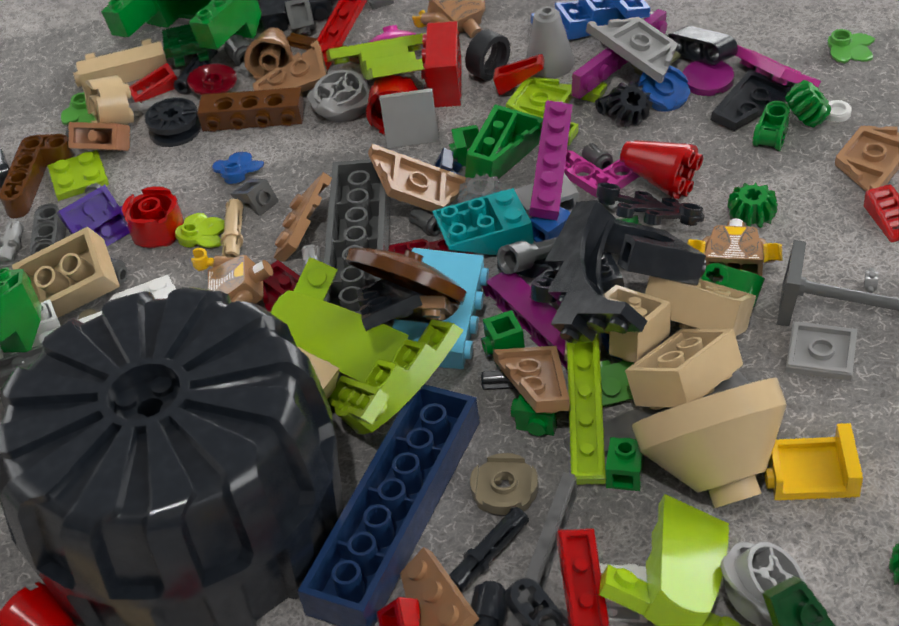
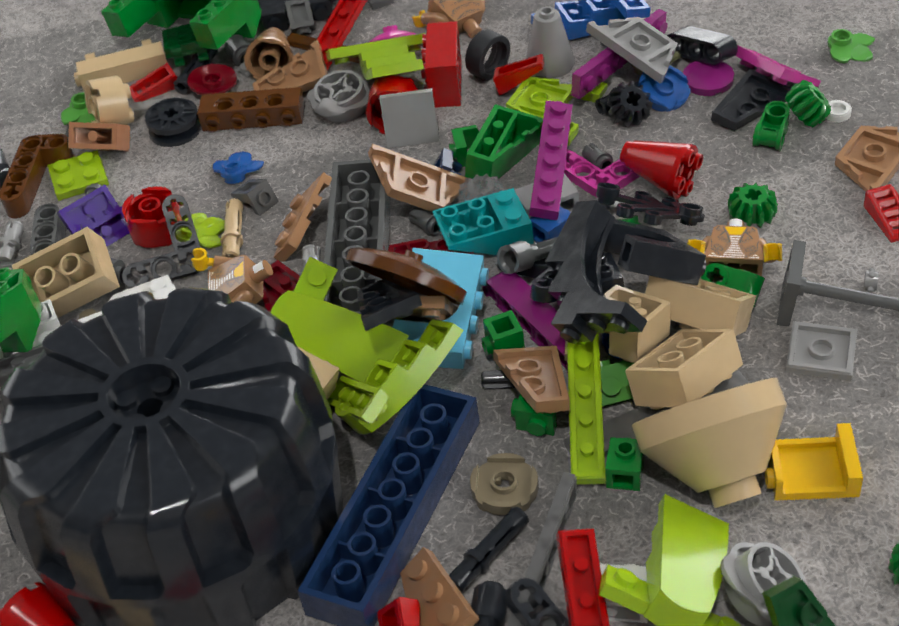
(182, 249): none -> black beam

